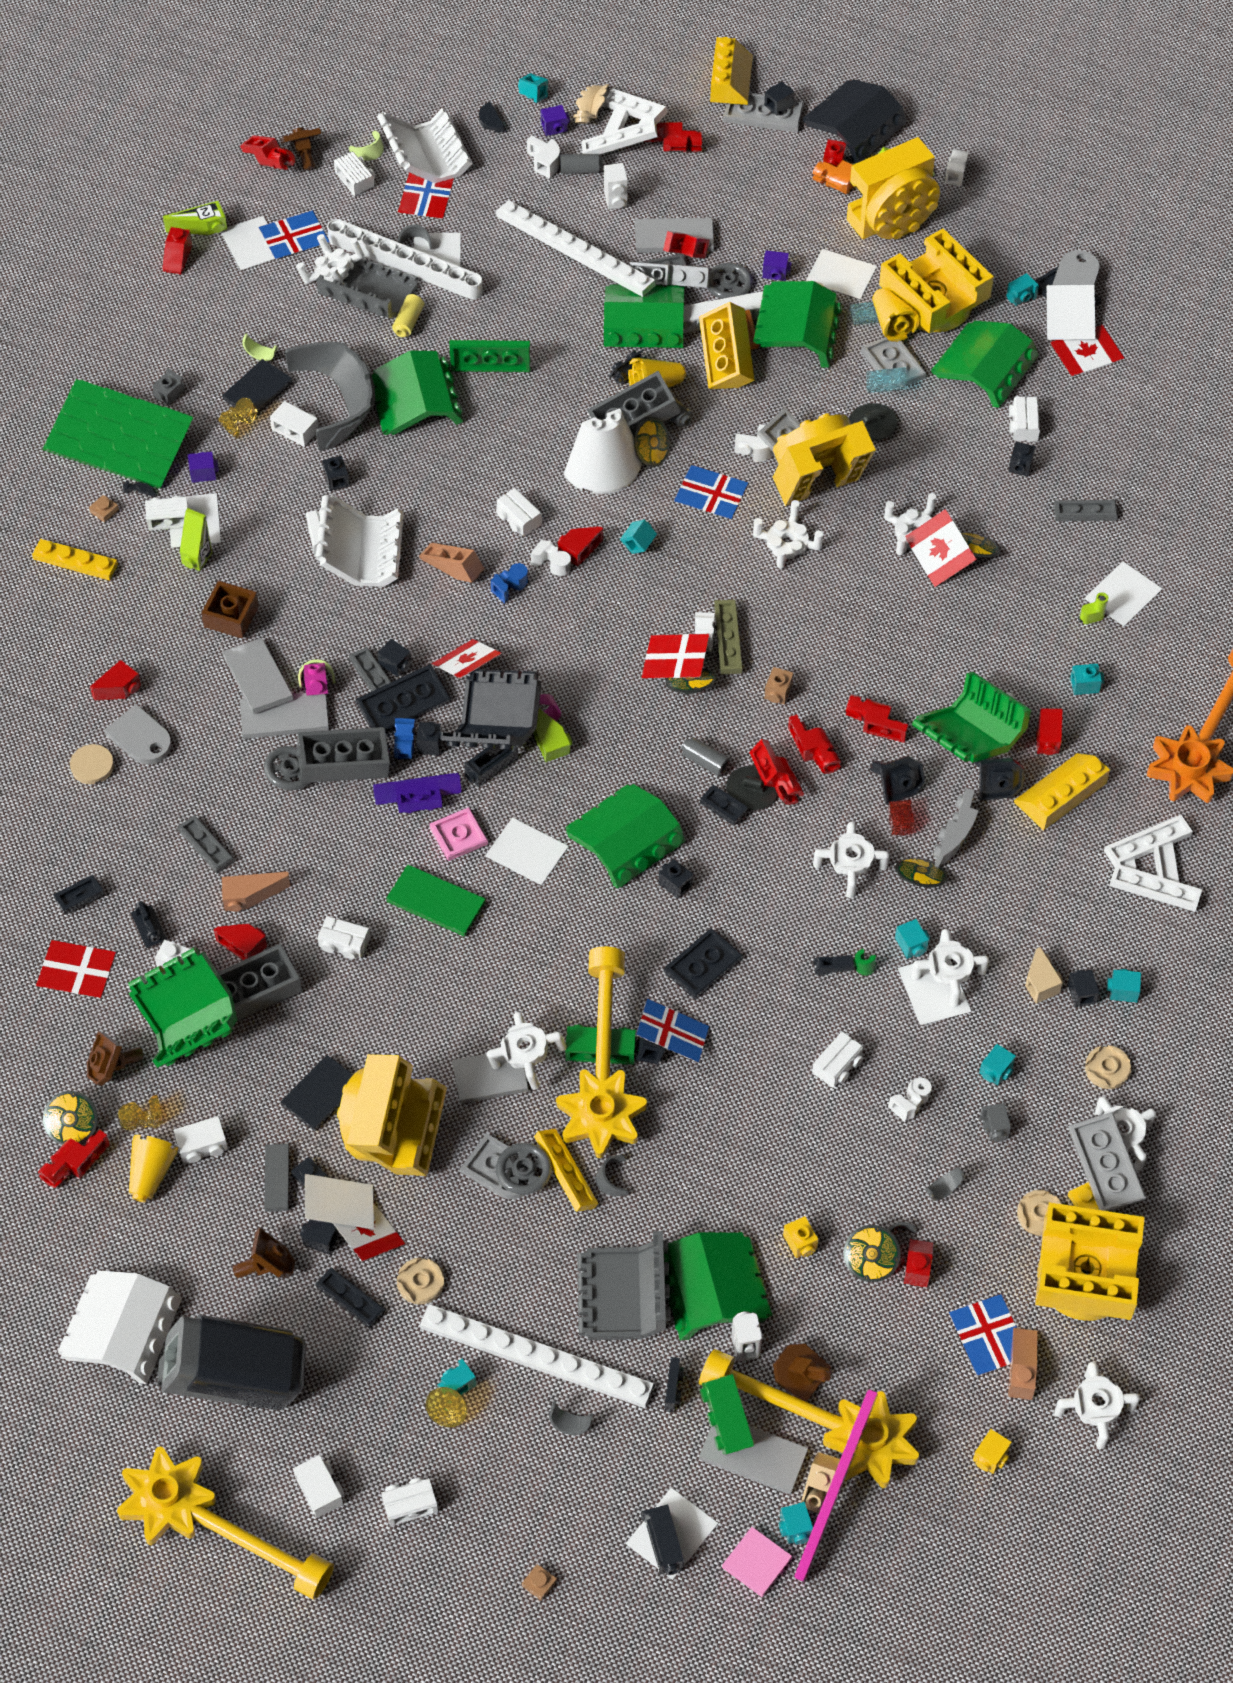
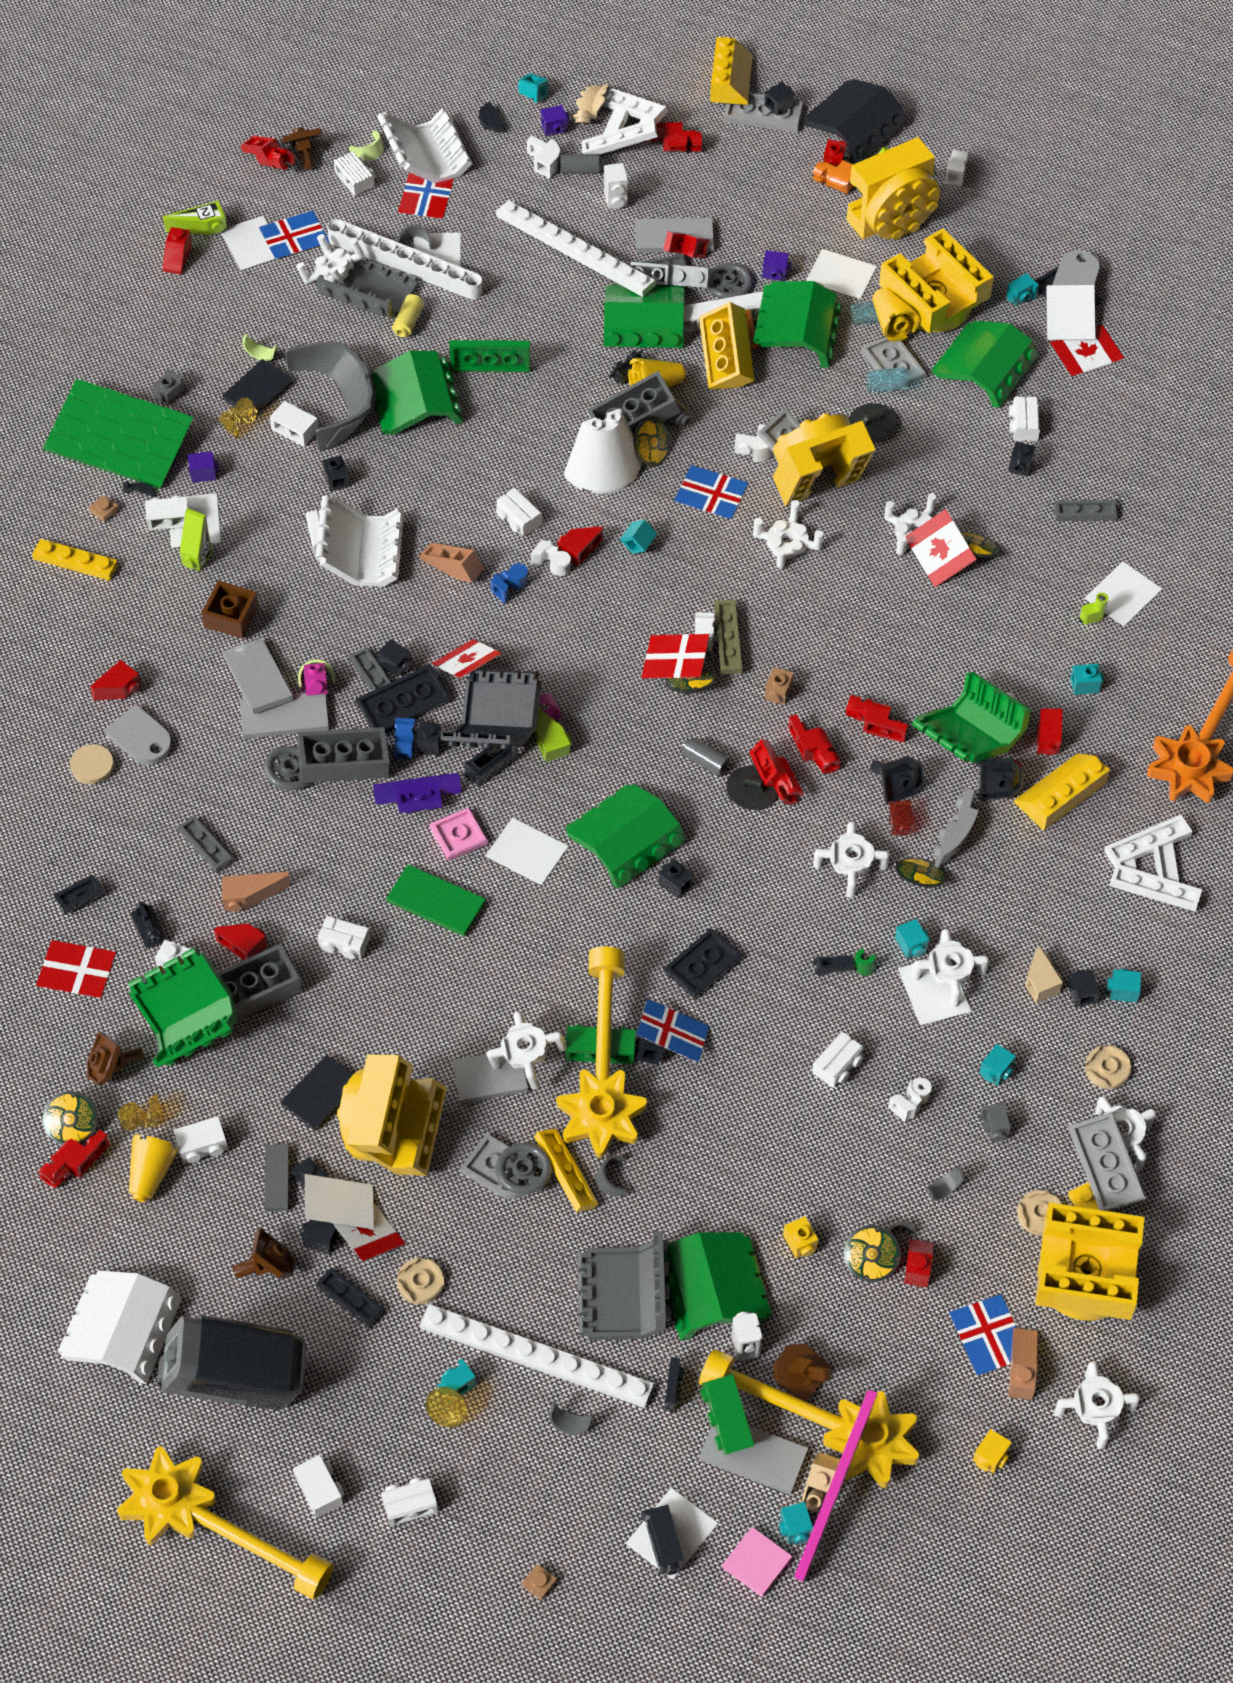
(723, 805): black plate -> none

